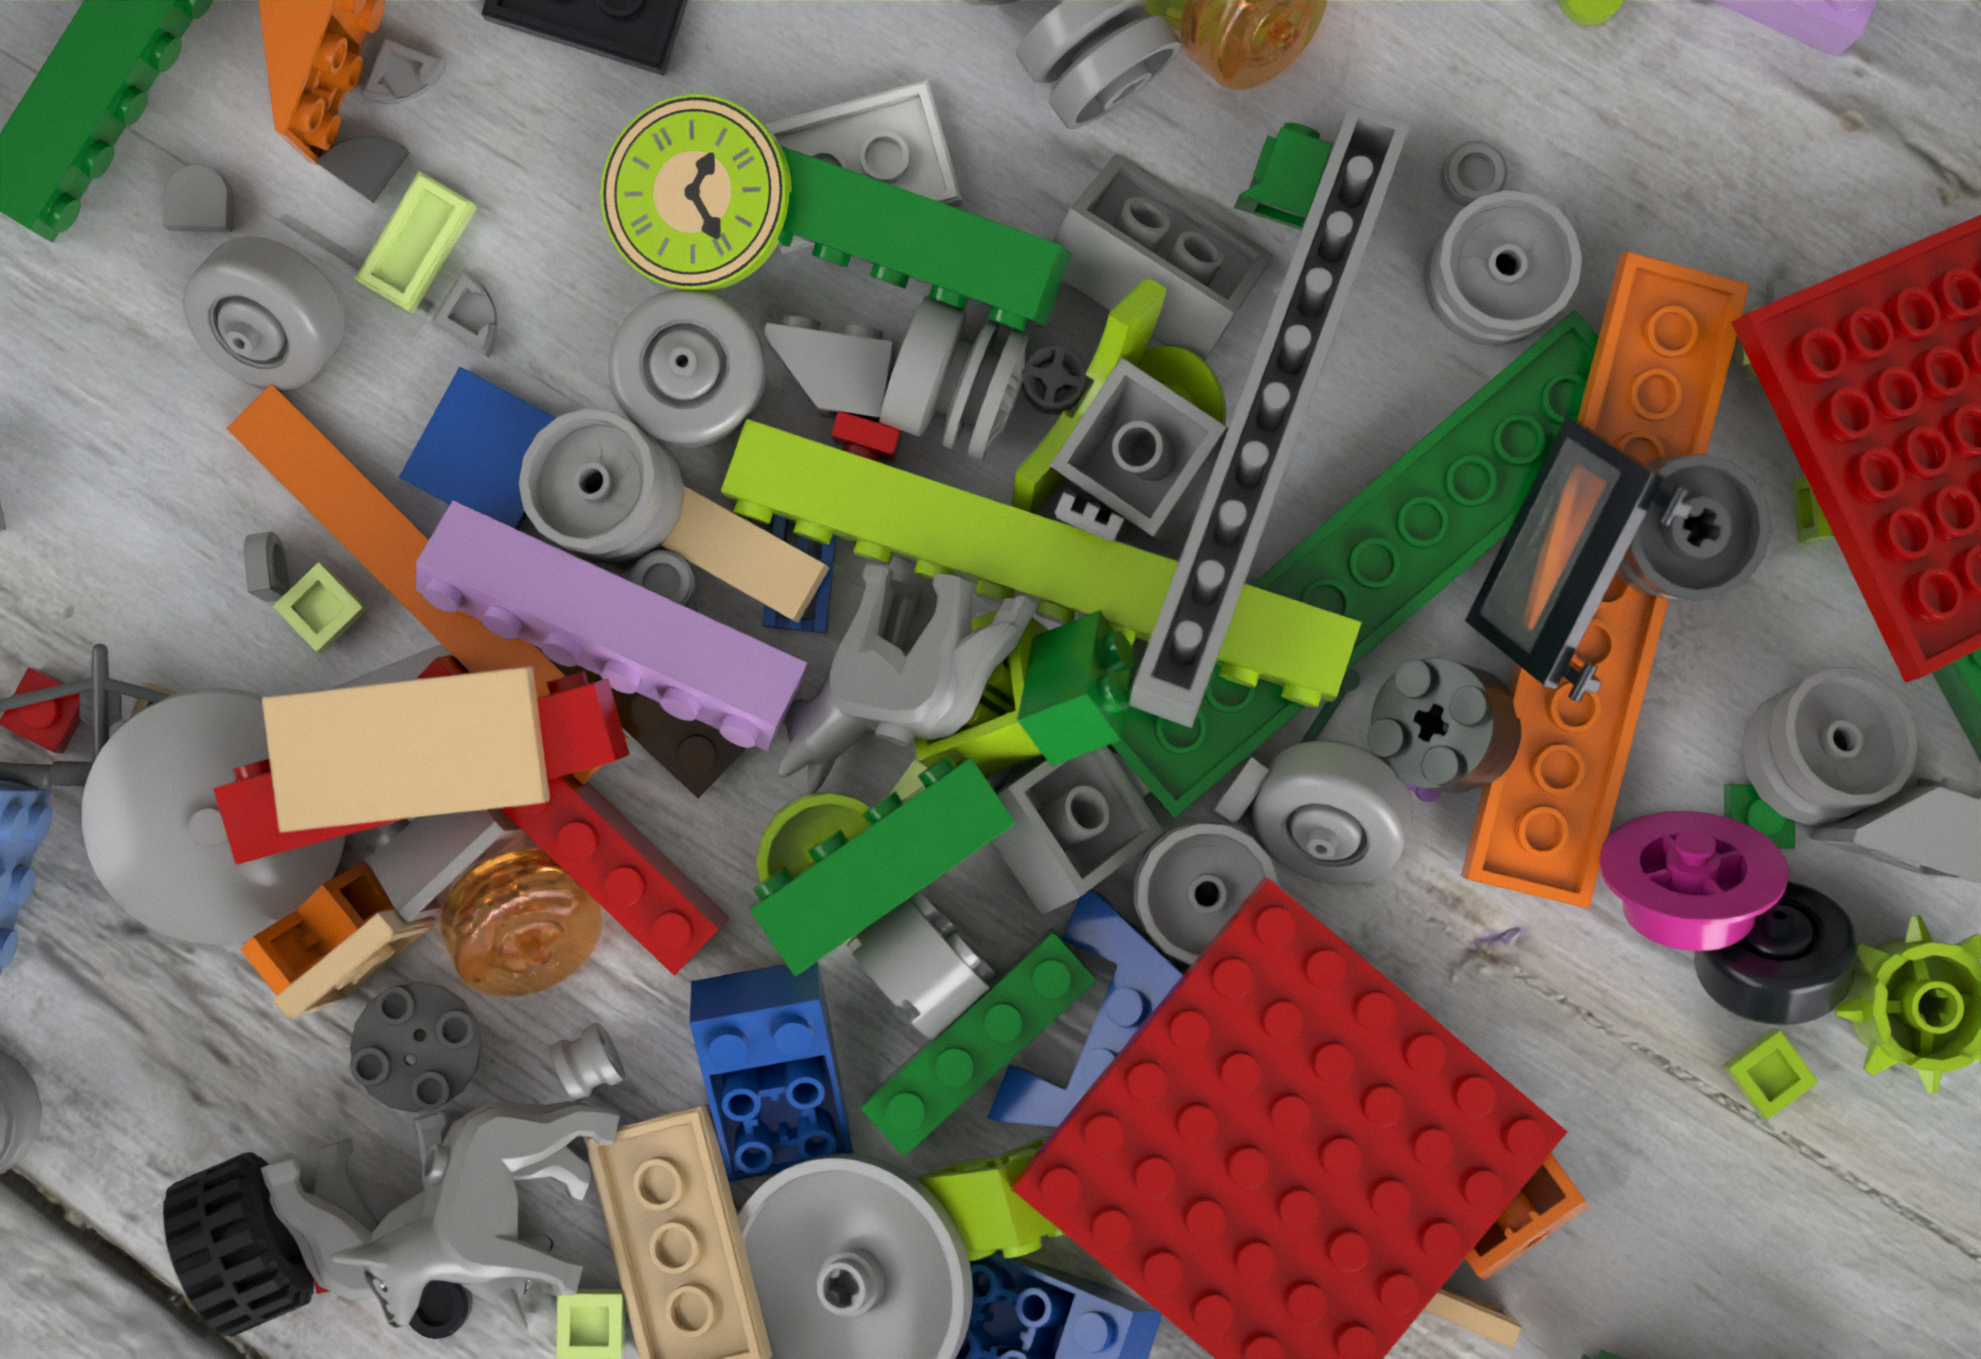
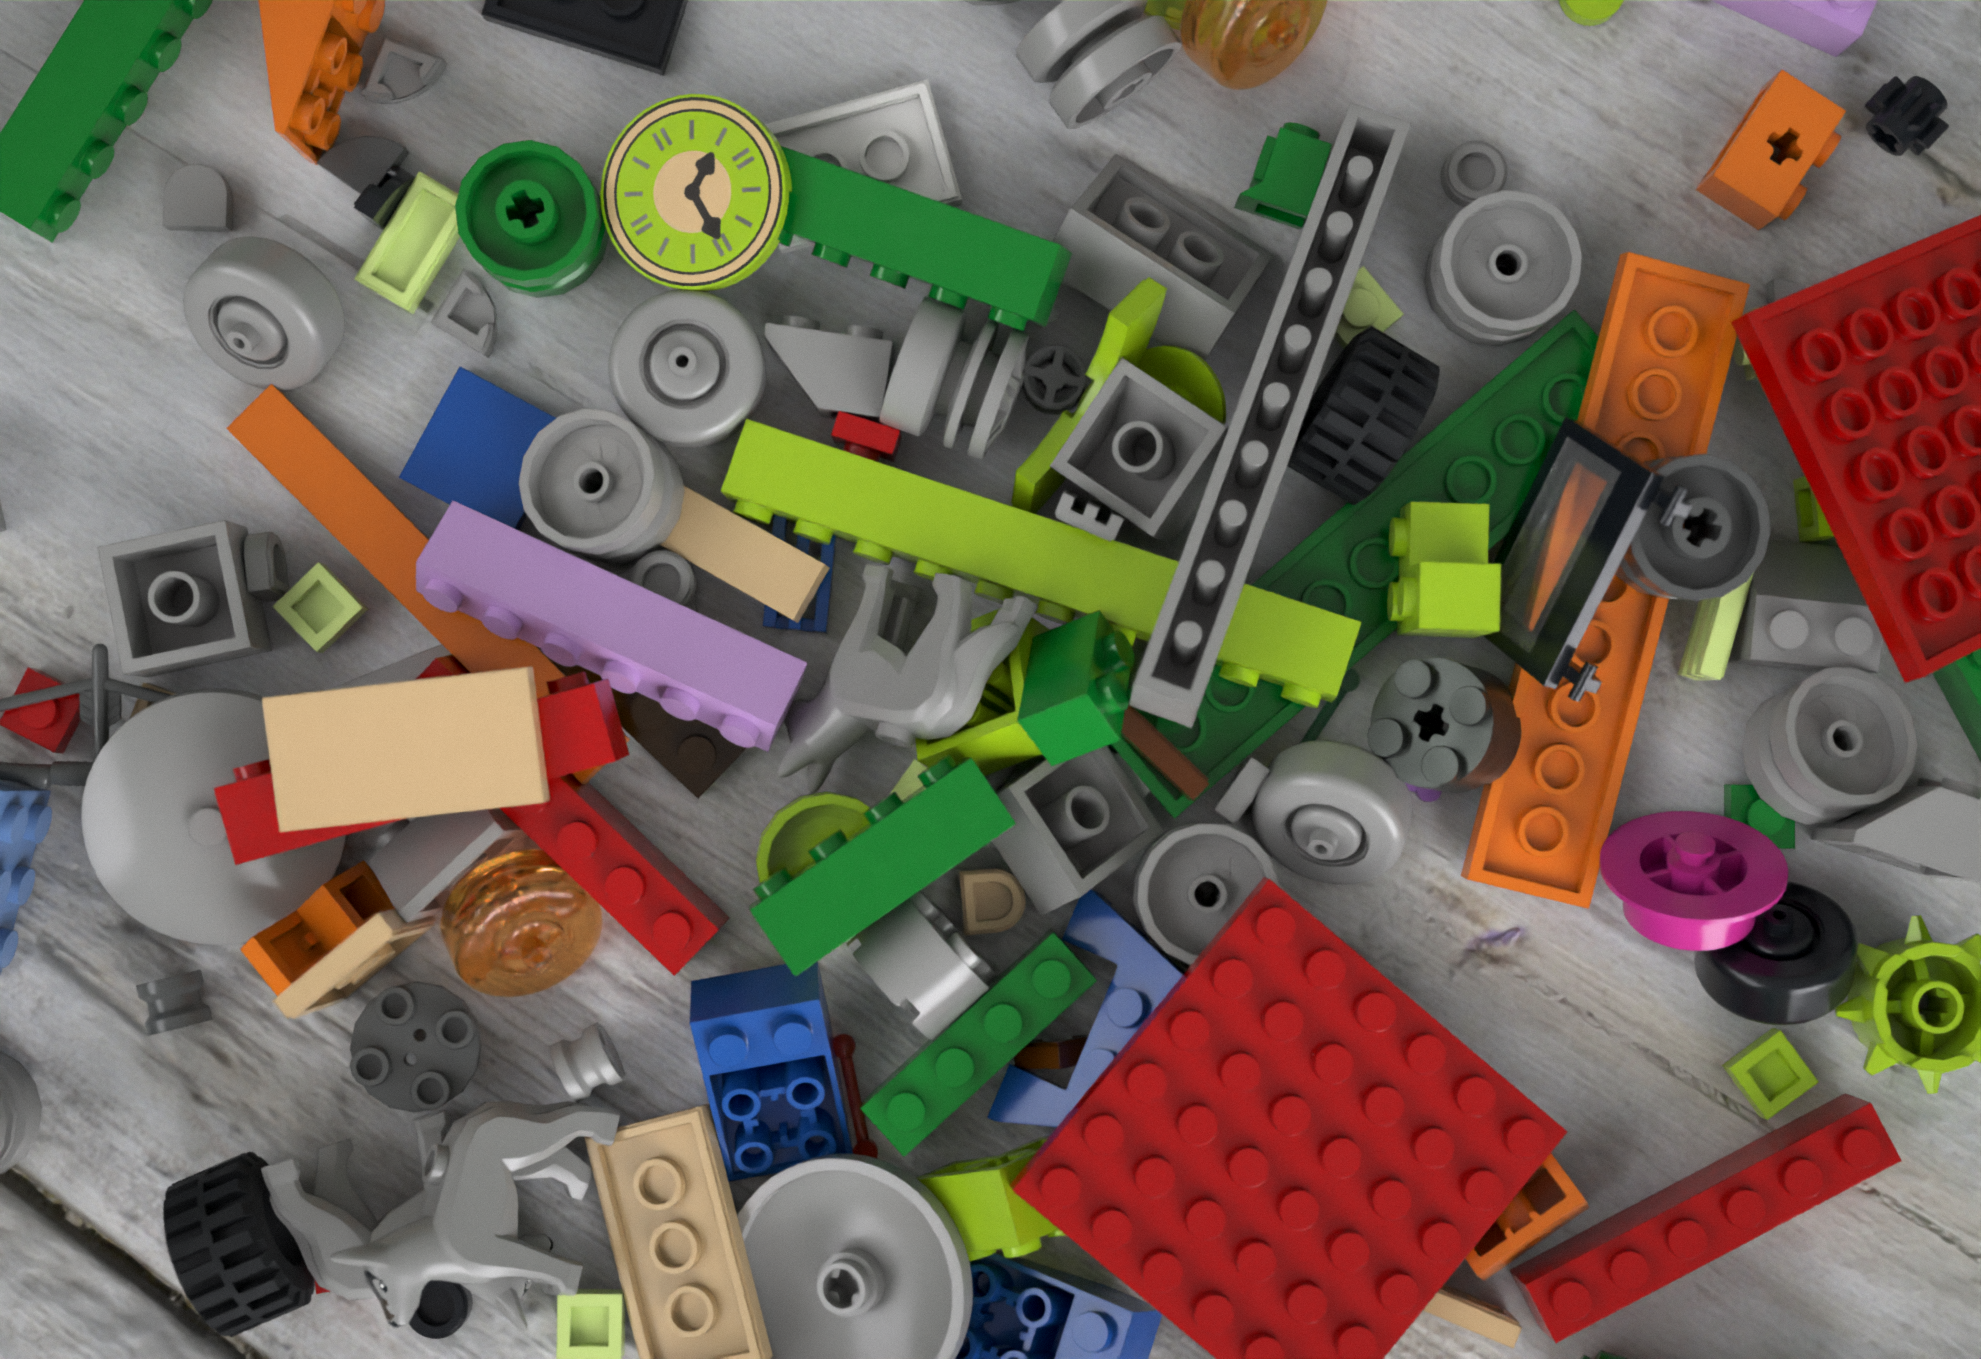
(174, 1002): none -> dark grey wheel
(182, 599): none -> light grey brick
(379, 203): none -> black tile
(508, 190): none -> green wheel
(844, 1048): none -> clear red hinge
(990, 900): none -> tan tile
(1051, 1054): none -> reddish brown tile
(1162, 754): none -> reddish brown tile
(1364, 415): none -> black tyre
(1366, 307): none -> yellowish green plate
(1443, 571): none -> lime brick
(1704, 1216): none -> red brick
(1713, 635): none -> yellowish green tile
(1792, 120): none -> orange brick
(1806, 613): none -> light grey slope
(1906, 115): none -> black gear

